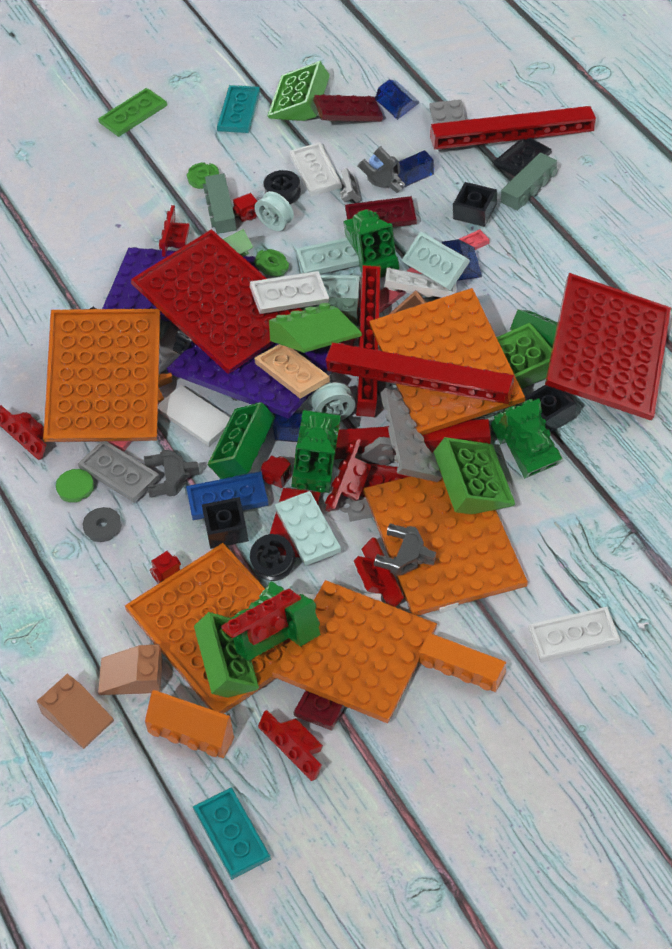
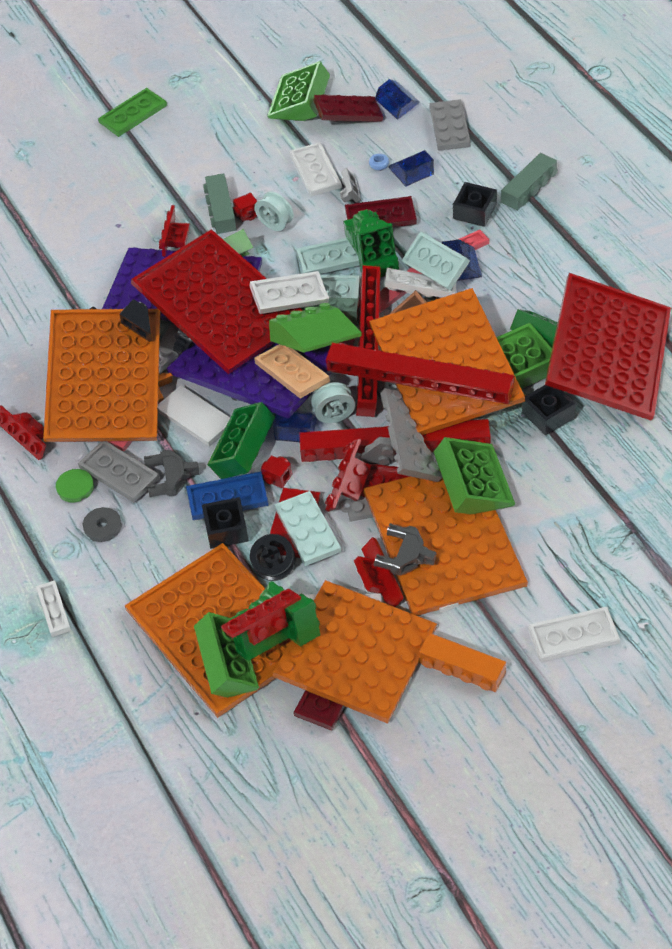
(53, 608): none -> white plate
(74, 711): nougat slope -> none
(131, 671): nougat slope -> none
(136, 318): none -> black slope
(164, 566): red brick -> none
(189, 724): orange slope -> none
(198, 172): bright green tile -> none
(231, 833): teal tile -> none
(238, 109): teal tile -> none
(277, 268): bright green tile -> none
(290, 184): black wheel -> none
(294, 742): red bracket -> none
(315, 451): green brick -> none
(386, 174): dark grey connector -> none
(512, 127): red brick -> none
(520, 155): black tile -> none
(527, 437): green brick -> none

